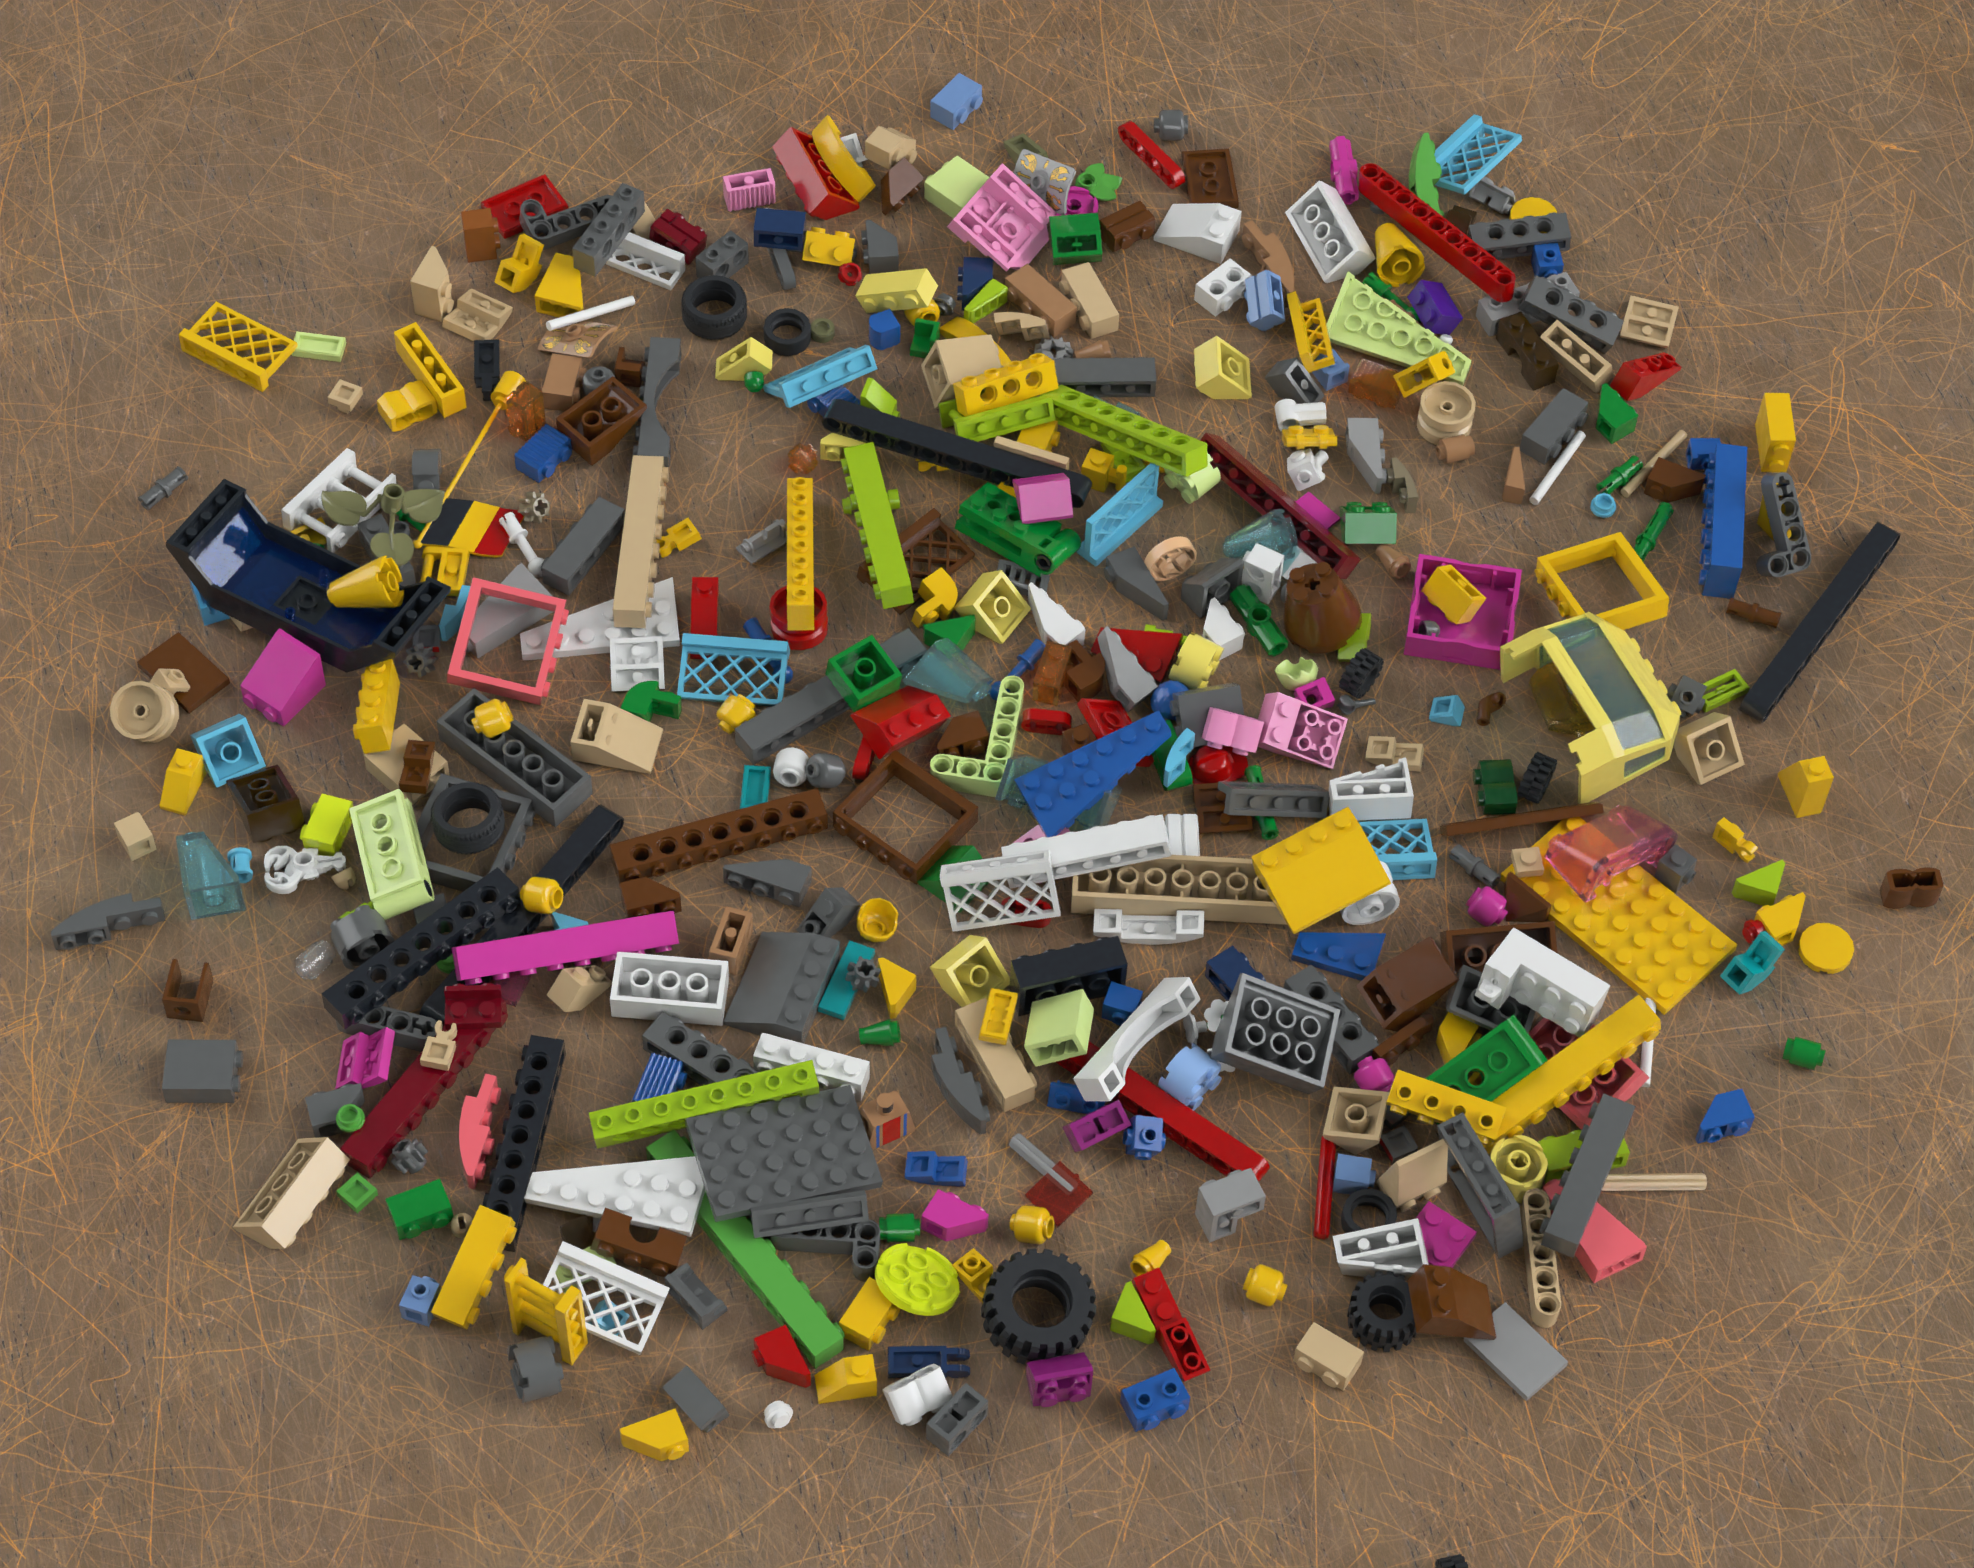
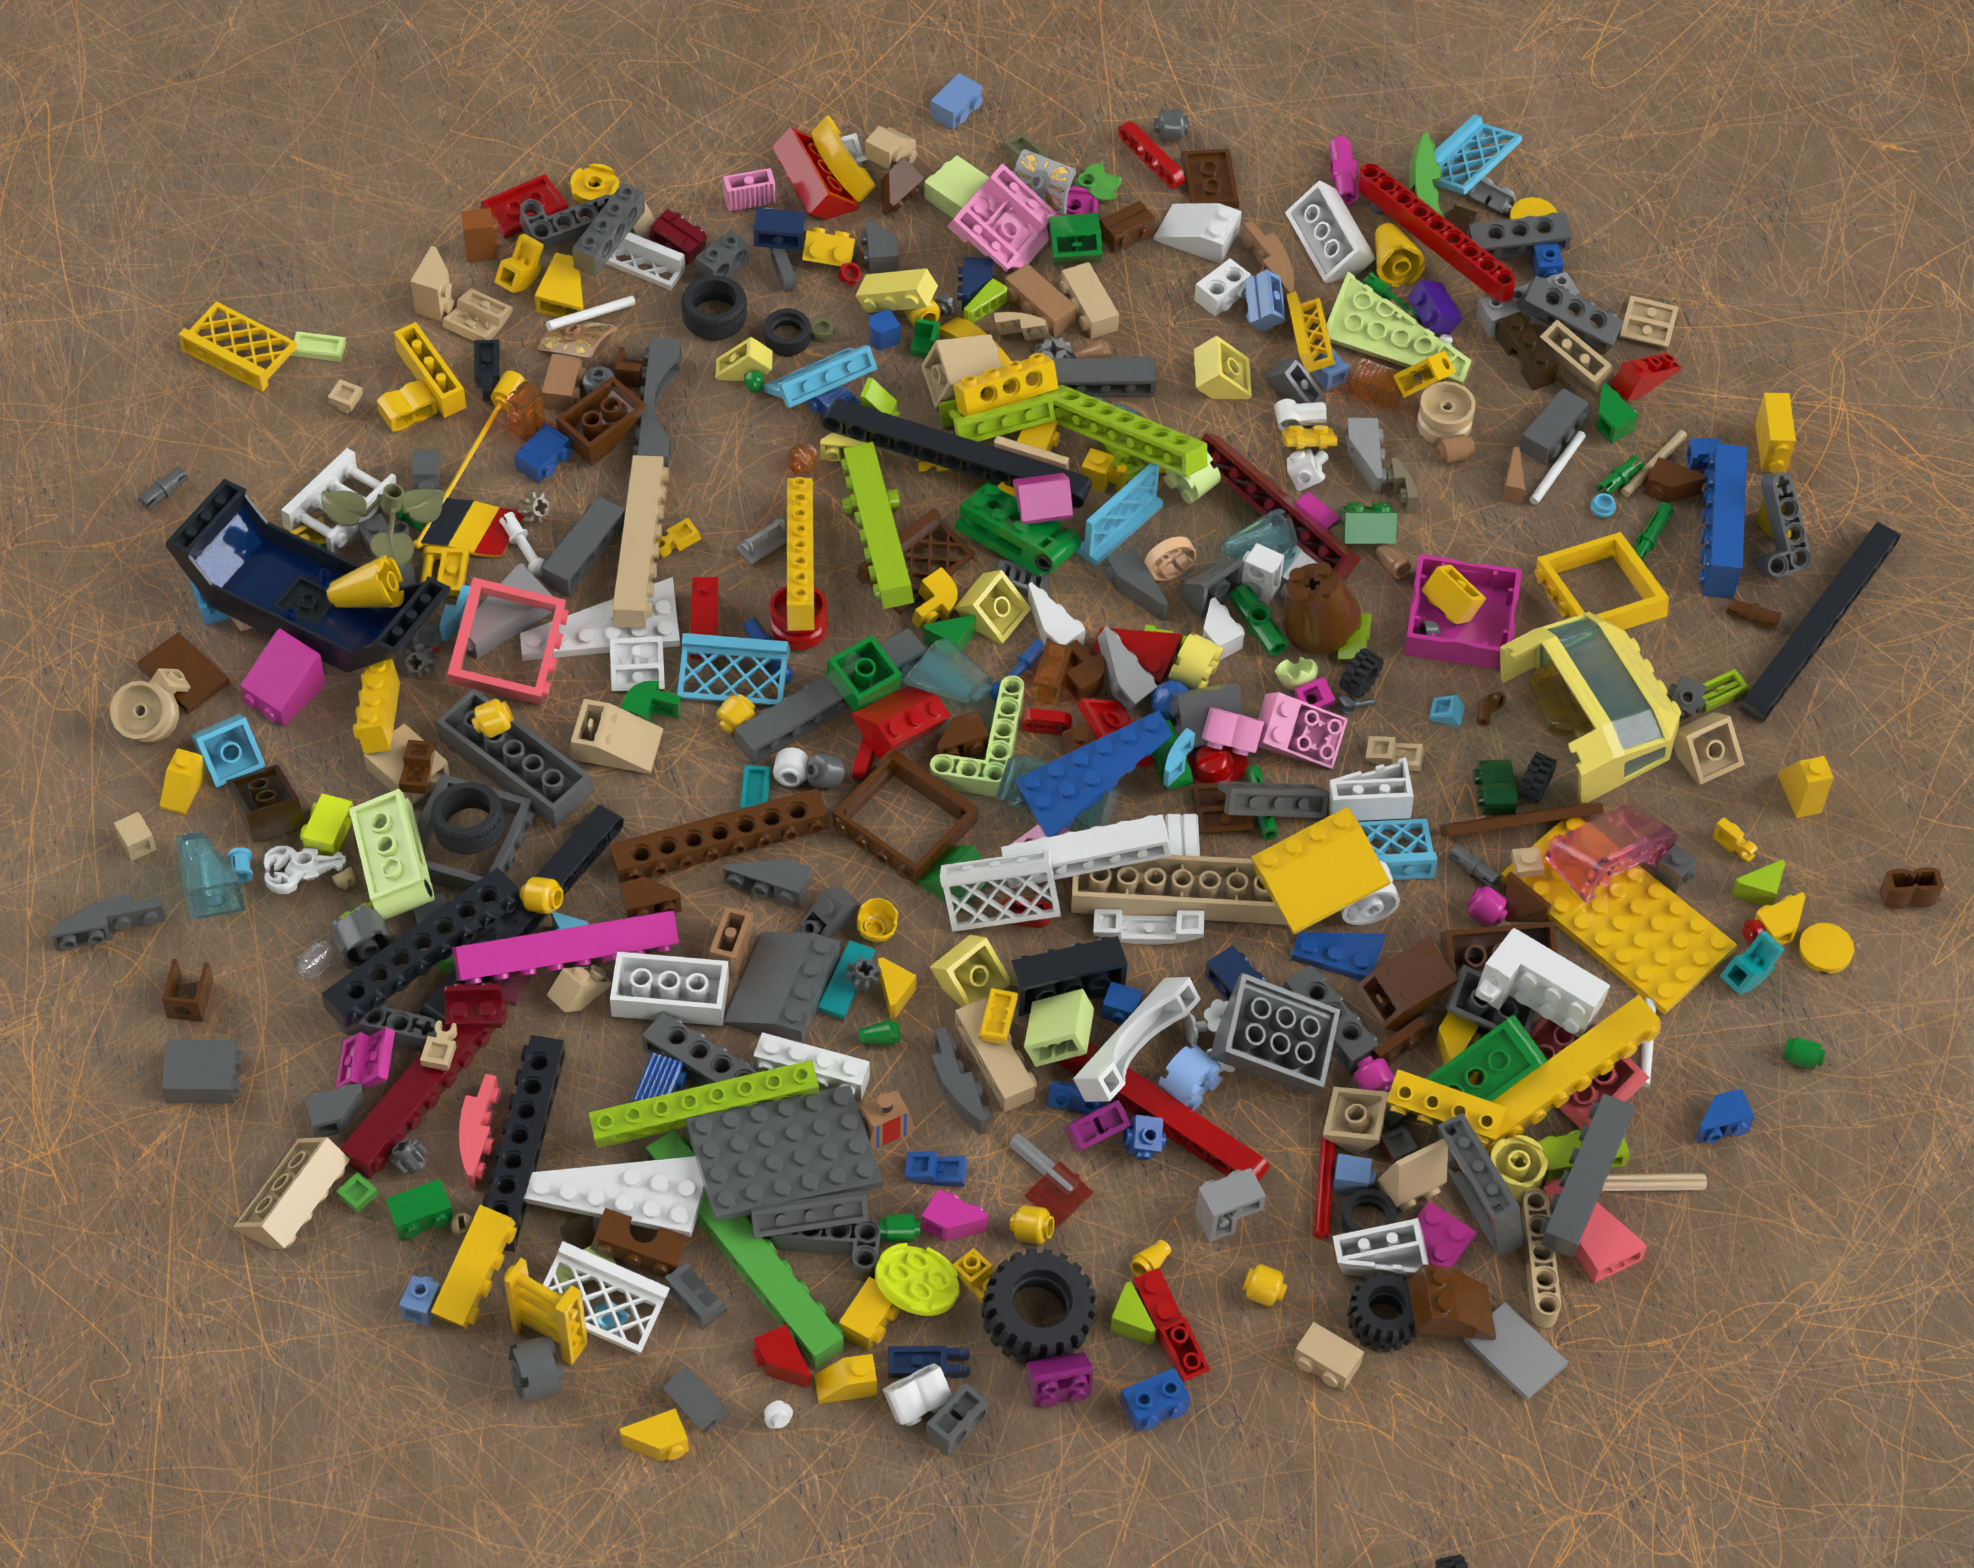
(350, 1118): bright green plate -> none
(596, 173): none -> yellow plate

